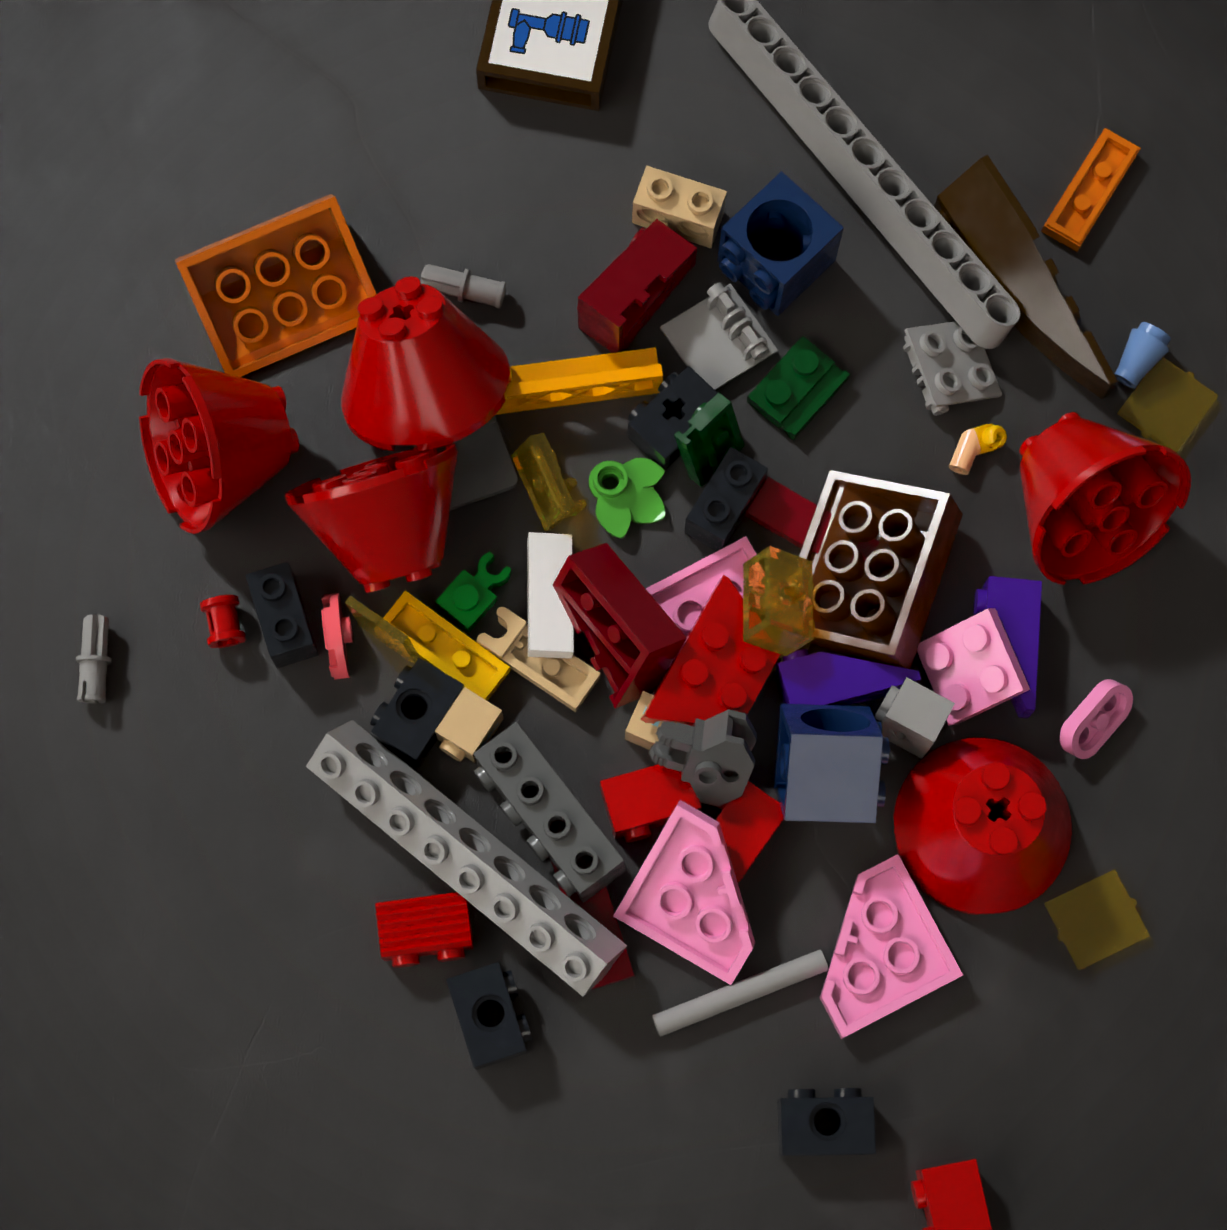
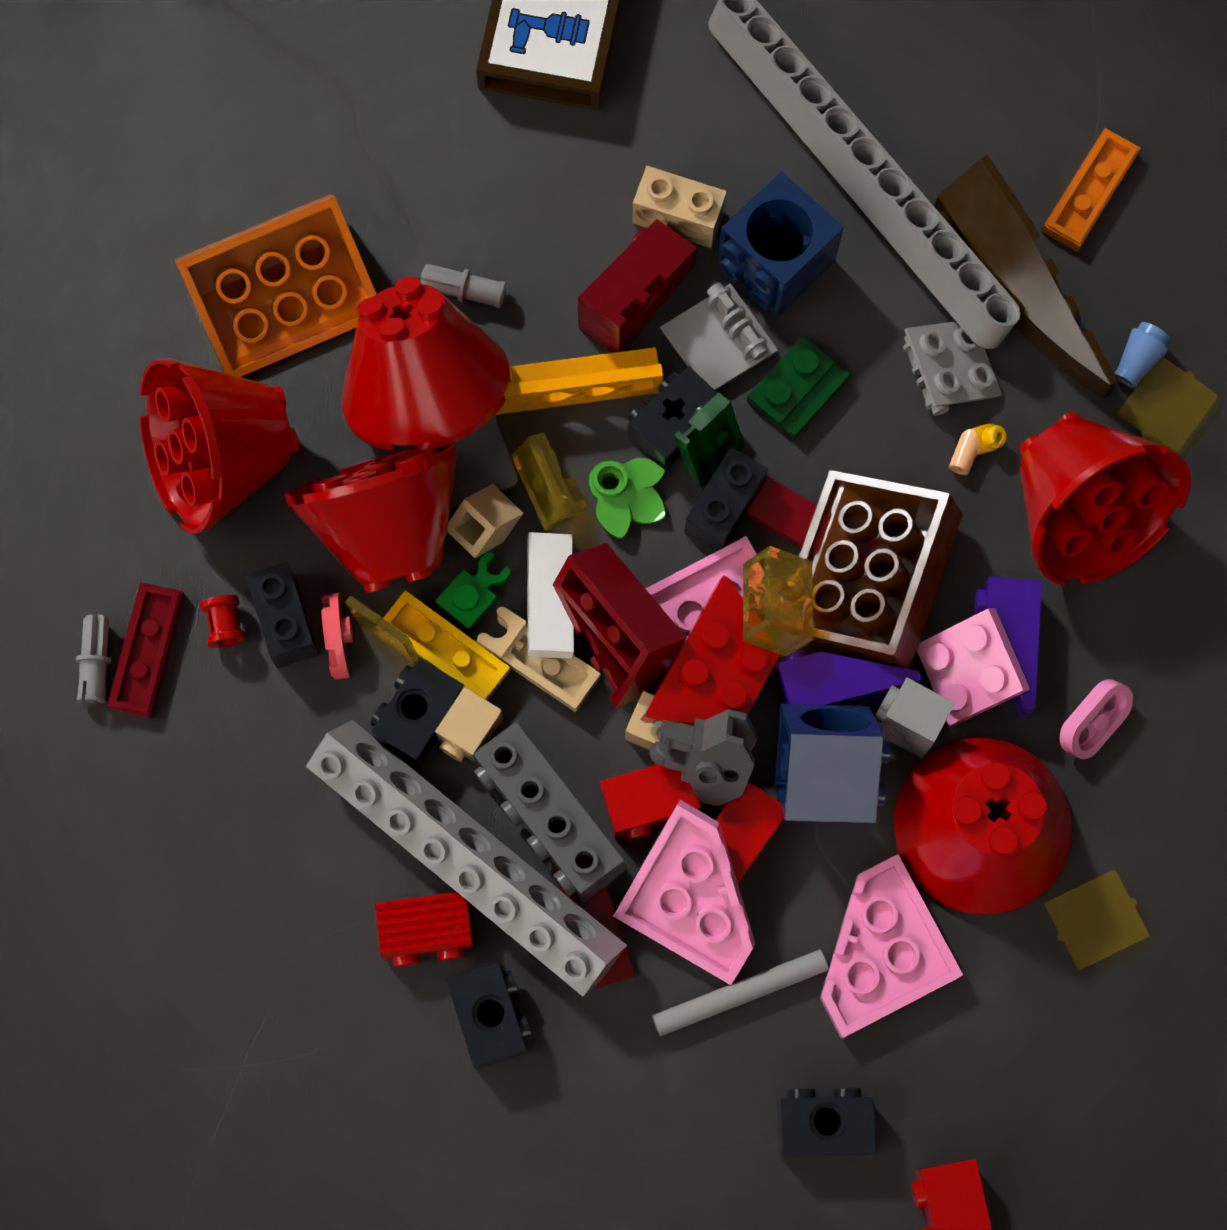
(145, 651): none -> dark red tile
(483, 520): none -> tan brick

